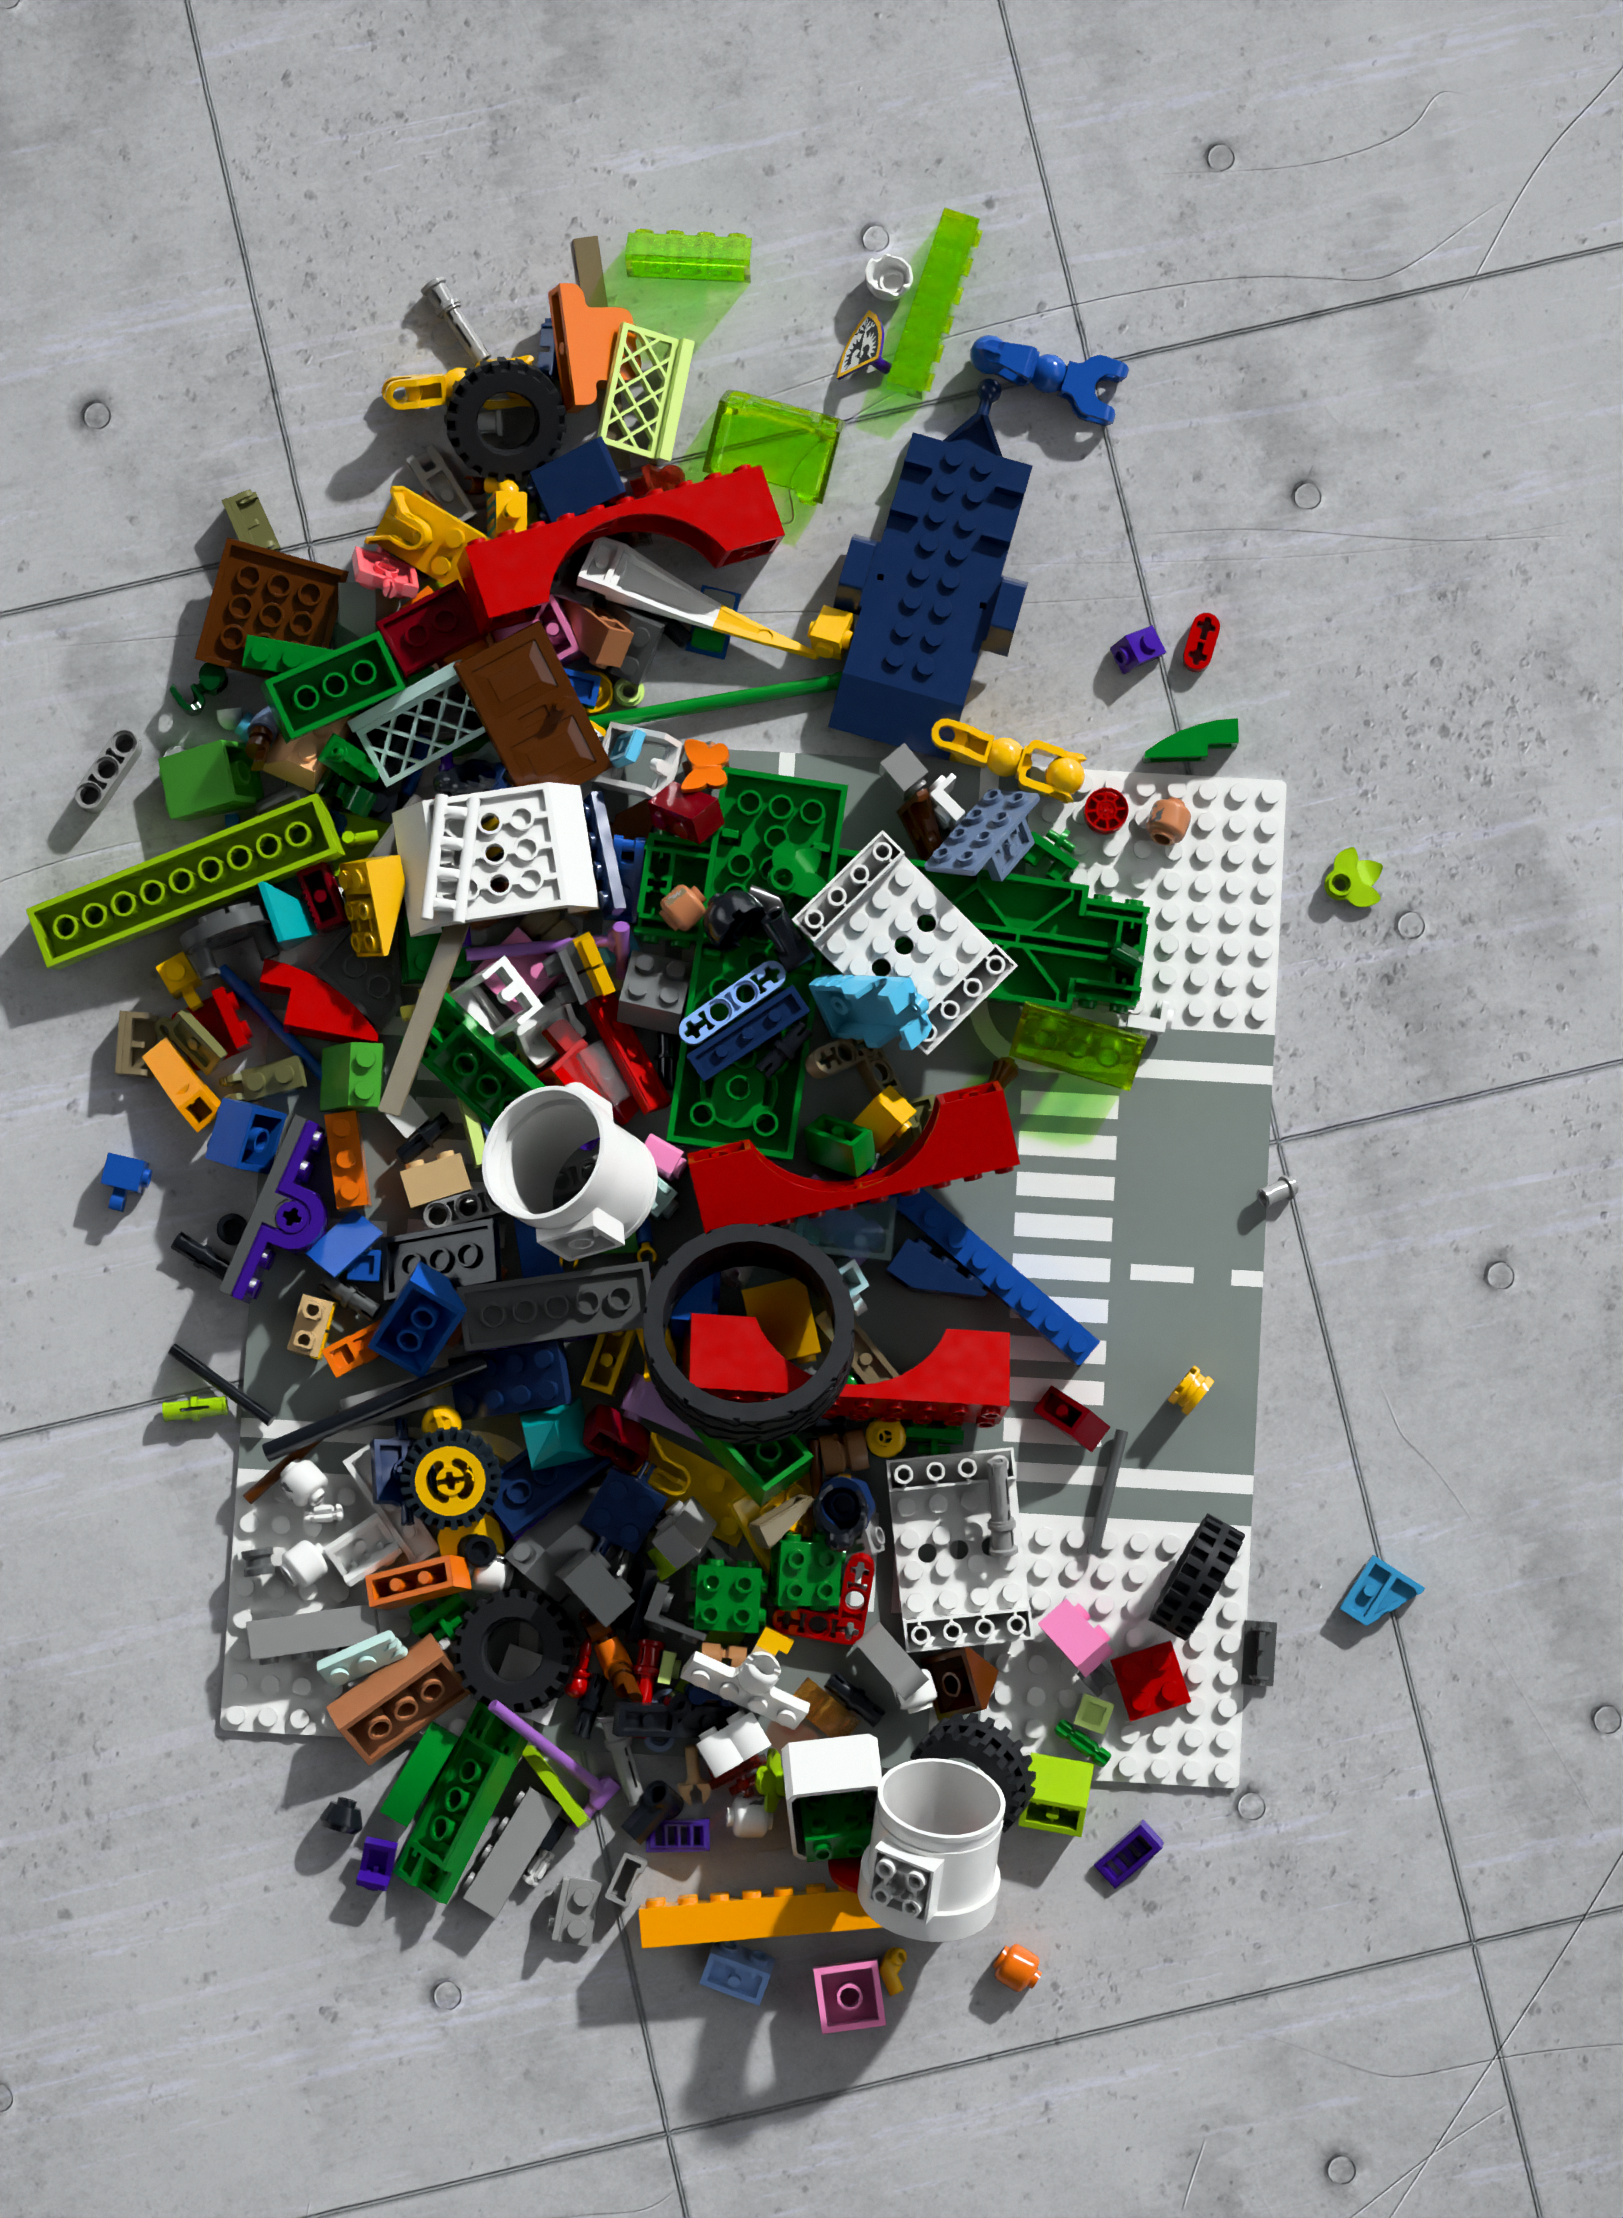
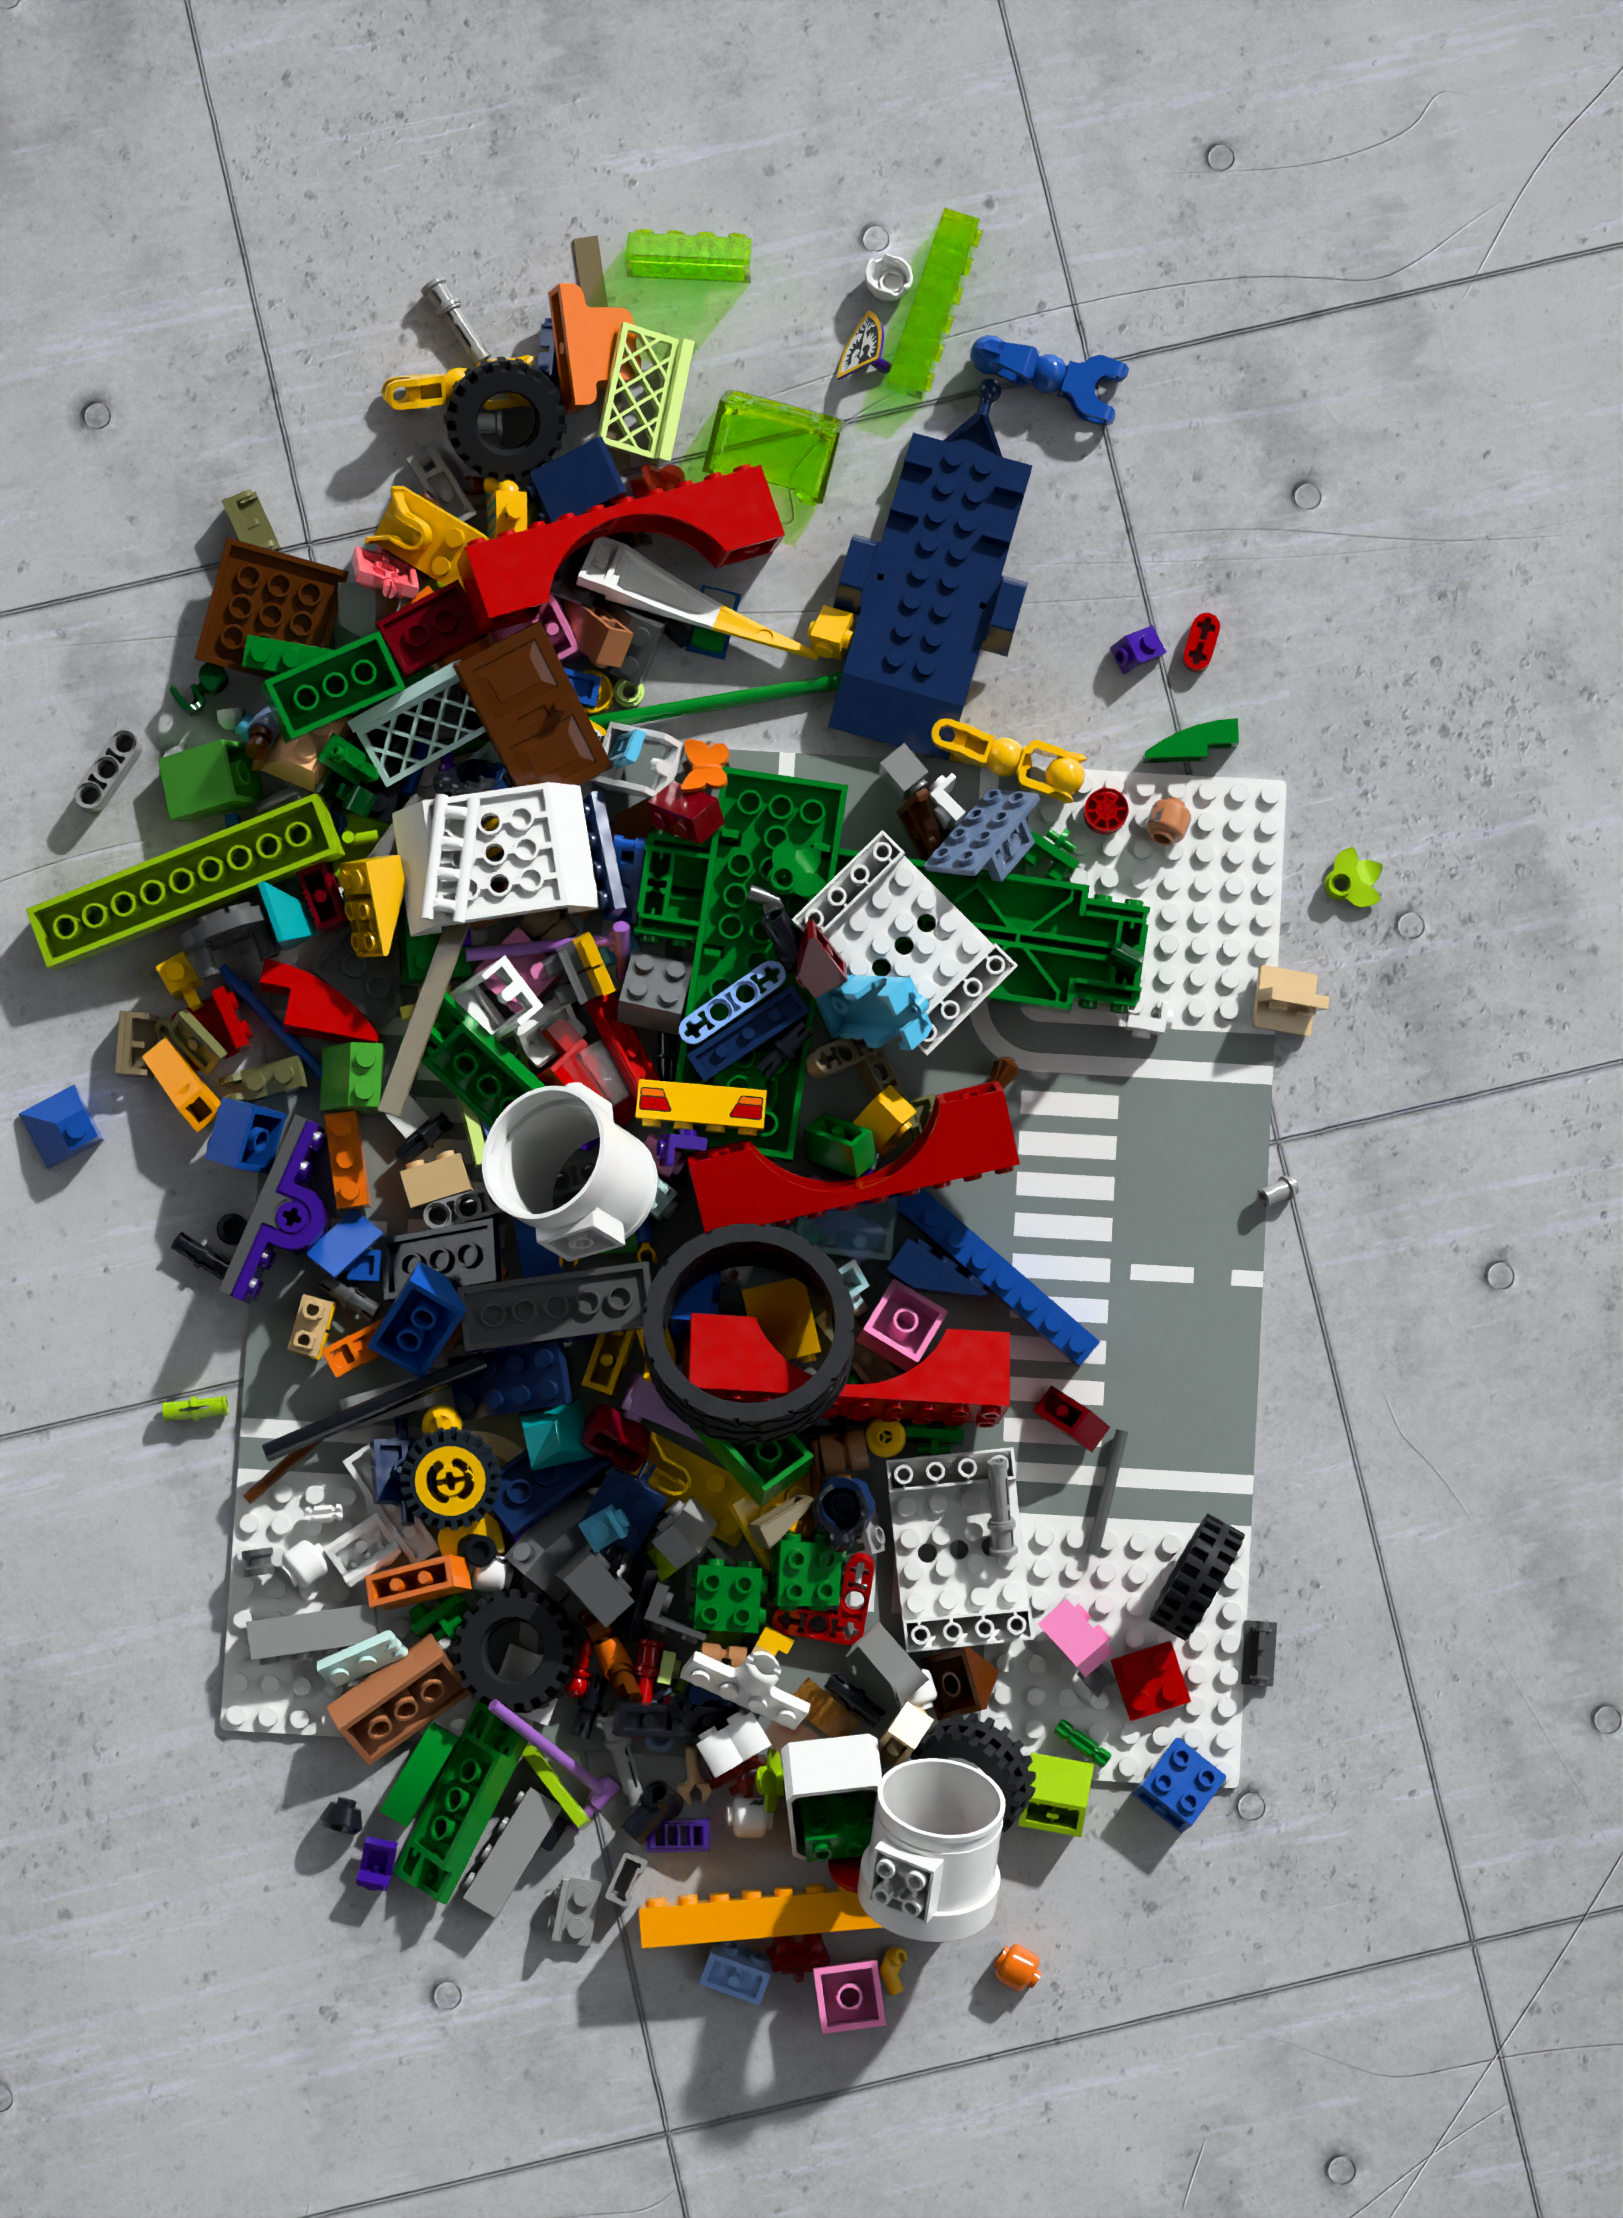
(61, 1126): none -> blue slope
(124, 1175): blue brick -> none
(221, 1384): black bar -> none
(303, 1482): white head -> none
(538, 1867): white piece -> none
(605, 1527): none -> medium azure bracket
(683, 907): nougat head -> none
(685, 1140): none -> dark purple bracket
(701, 1106): none -> yellow brick
(731, 918): black cylinder -> none
(797, 1957): none -> clear red hips
(818, 963): none -> slope
(901, 1325): none -> bright pink brick
(903, 1735): none -> brick
(1077, 1046): clear neon green slope -> none
(1093, 1713): yellowish green plate -> none
(1148, 1834): dark purple slope -> none
(1180, 1785): none -> blue bracket
(1190, 1390): yellow wheel -> none
(1286, 1000): none -> tan bracket
(1378, 1591): dark azure wing -> none

